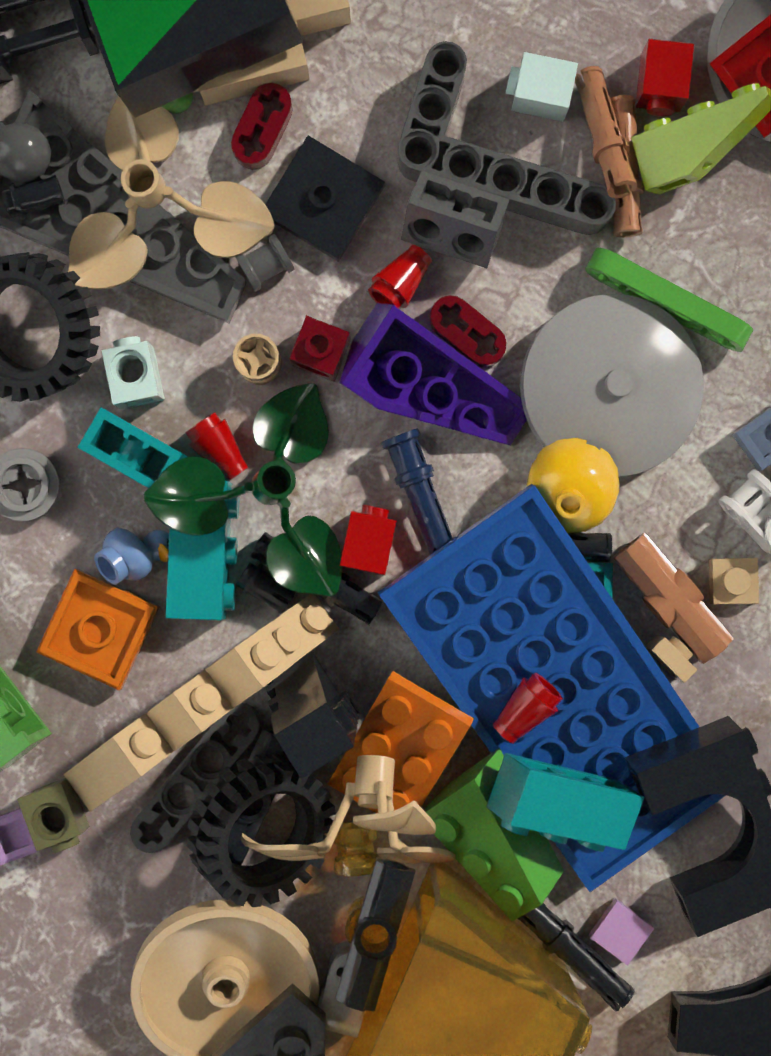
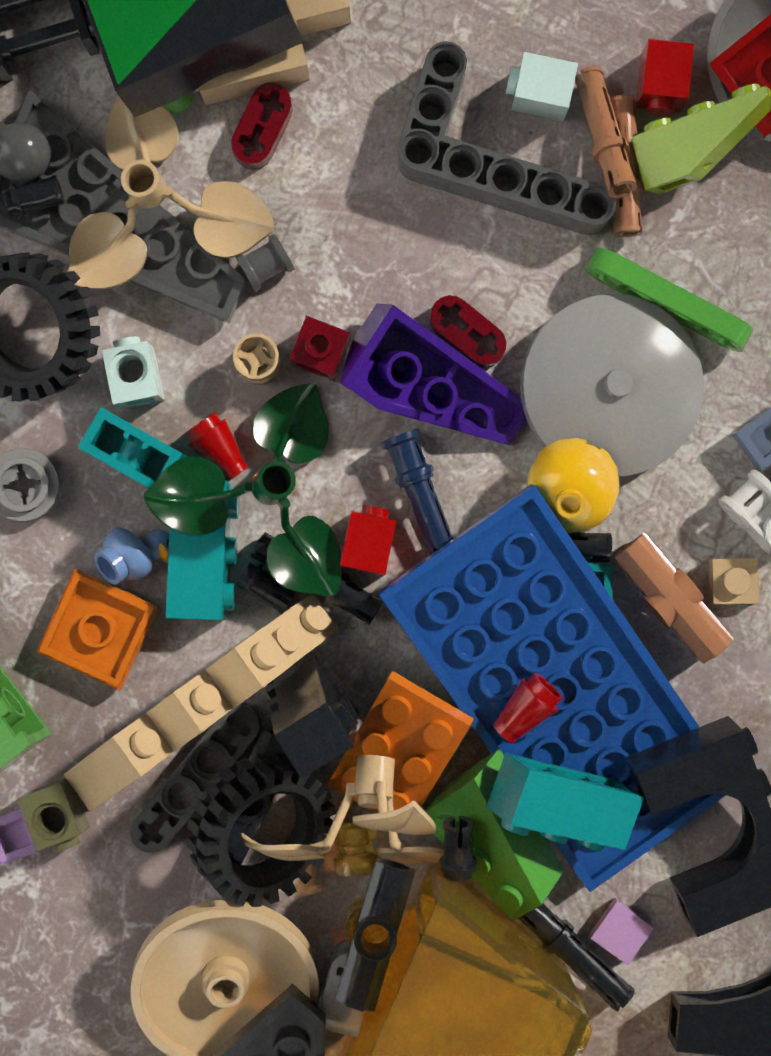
(323, 198): black plate -> none
(400, 278): red cone -> none
(454, 219): dark grey brick -> none
(458, 856): none -> black pin
(672, 656): tan plate -> none

